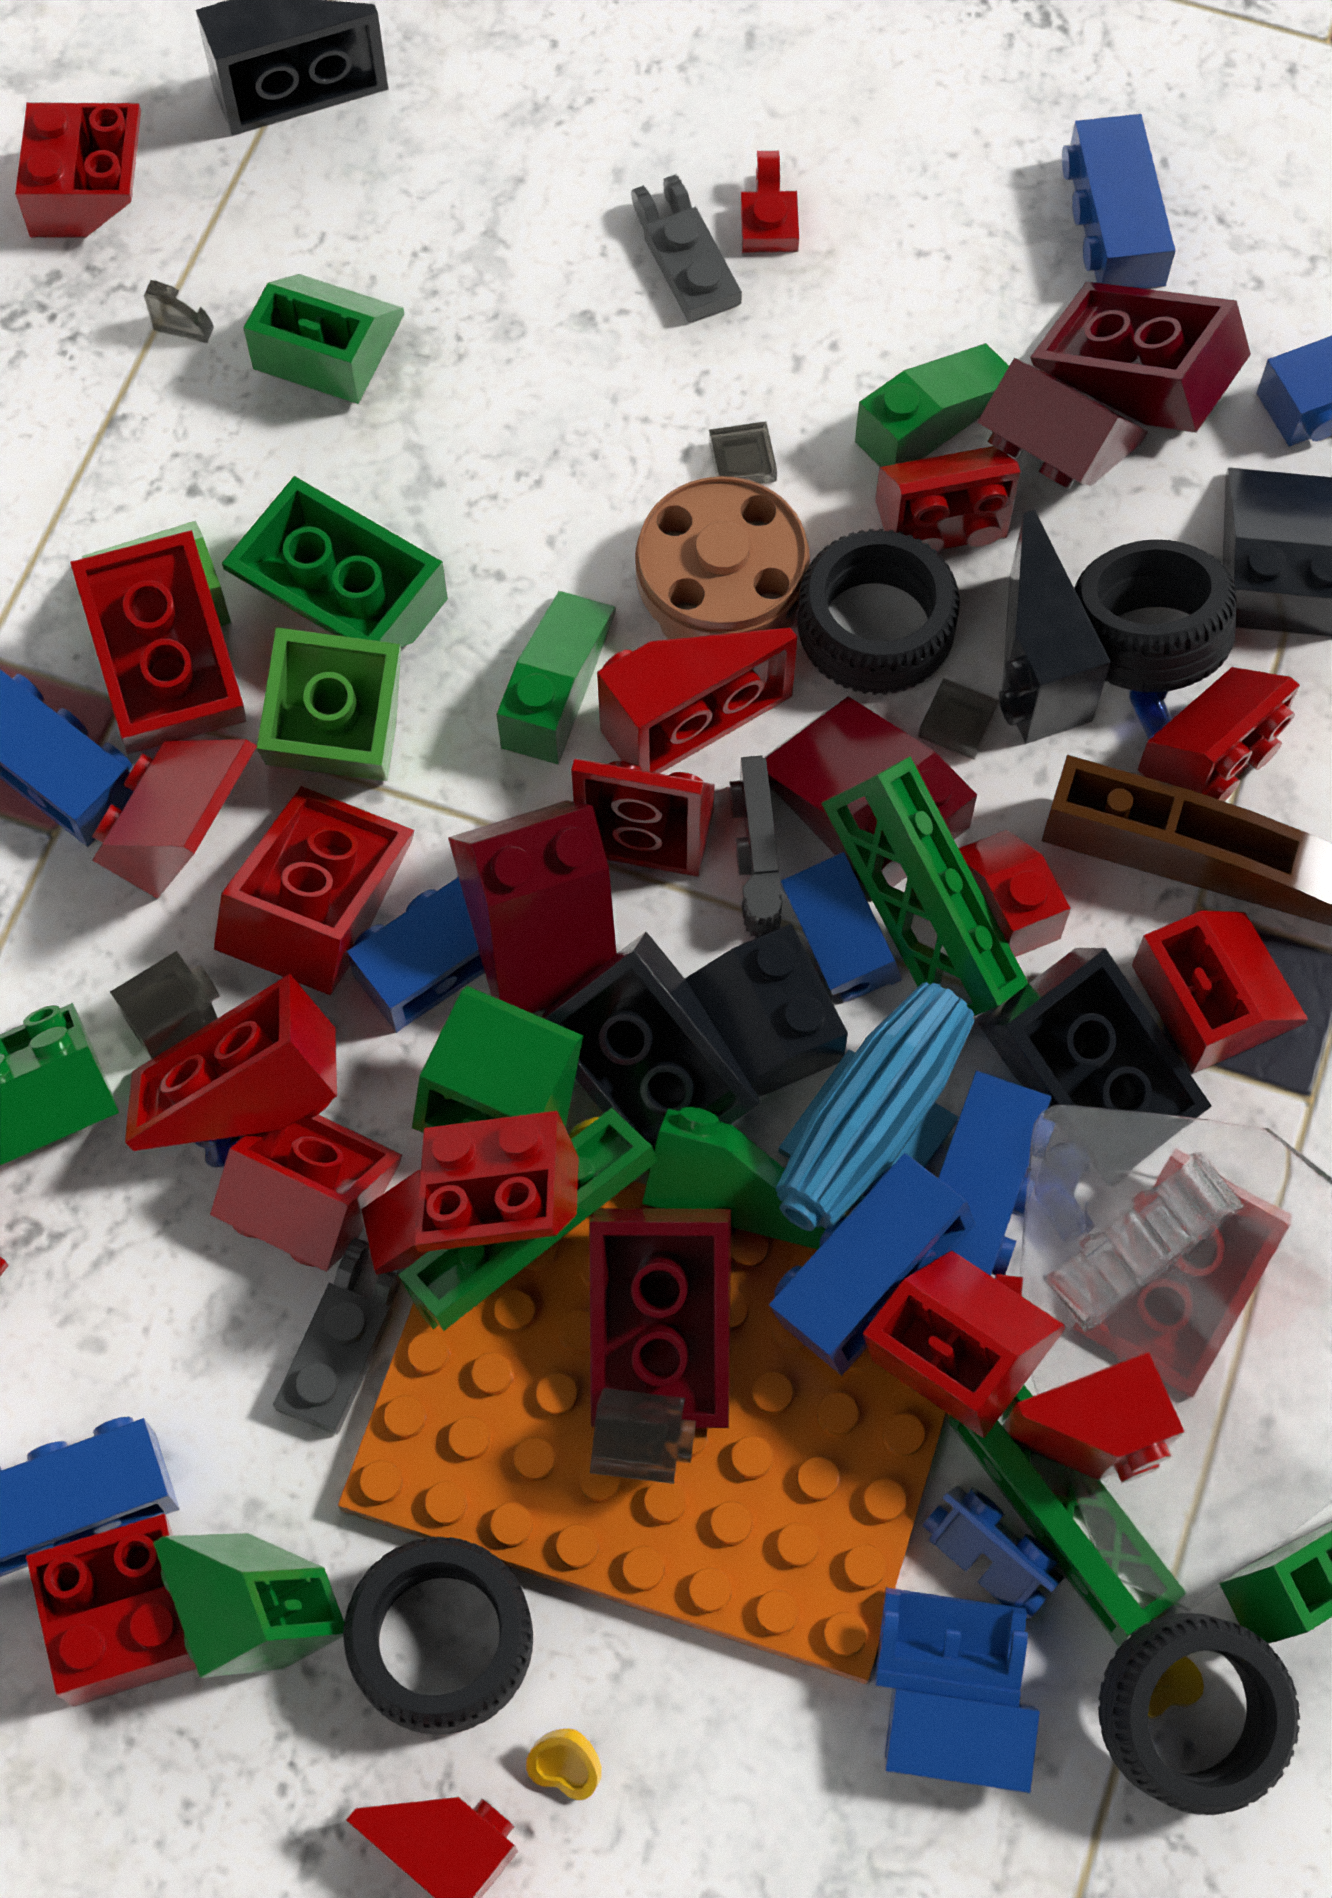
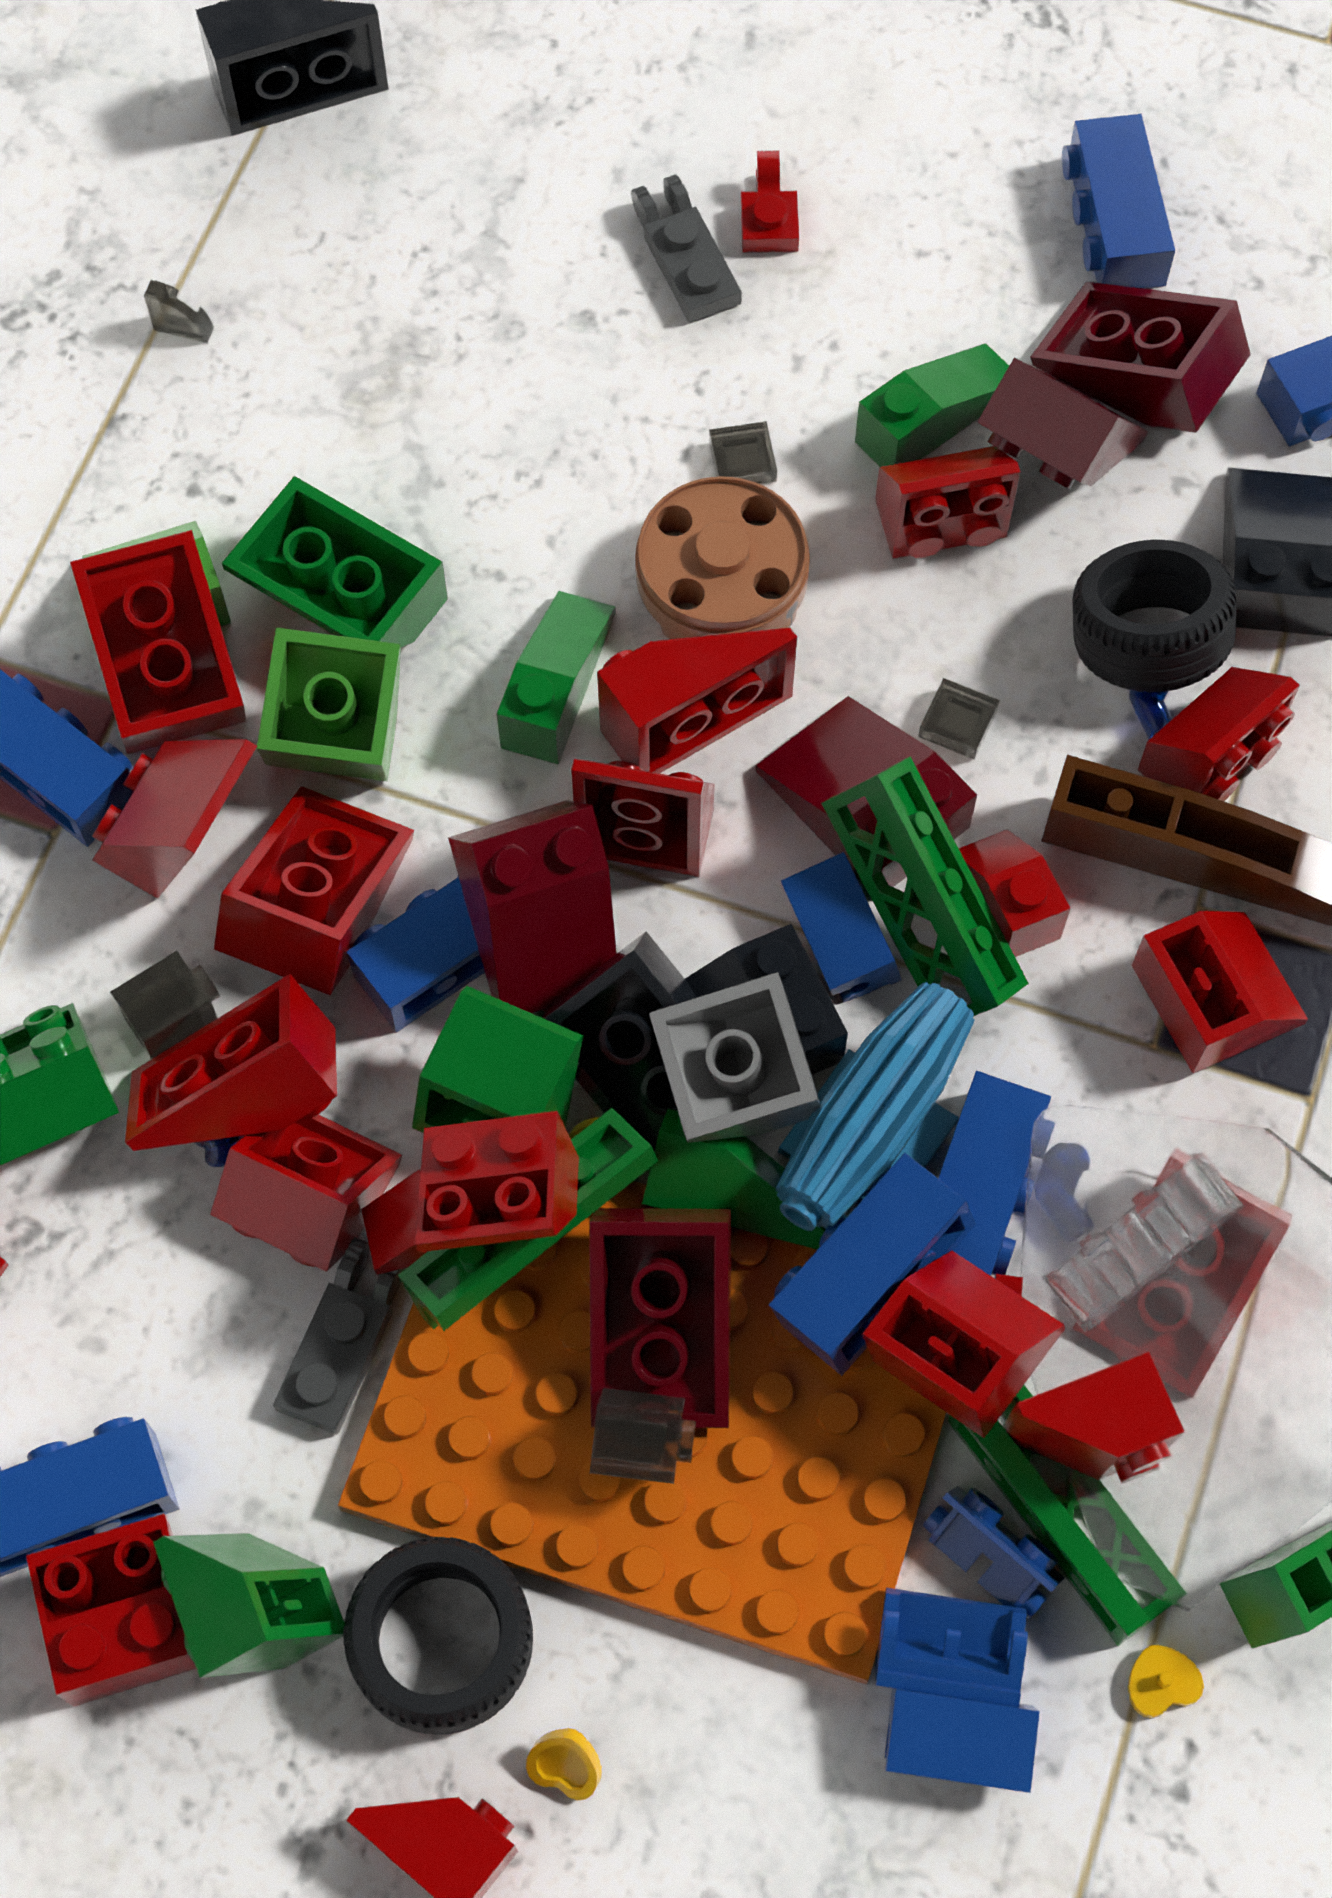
(76, 166): red slope -> none
(320, 335): green slope -> none
(736, 1061): none -> light grey slope
(758, 850): dark grey hinge -> none
(887, 560): black tyre -> none
(1051, 648): black slope -> none
(1091, 1041): black slope -> none
(1268, 1729): black tyre -> none

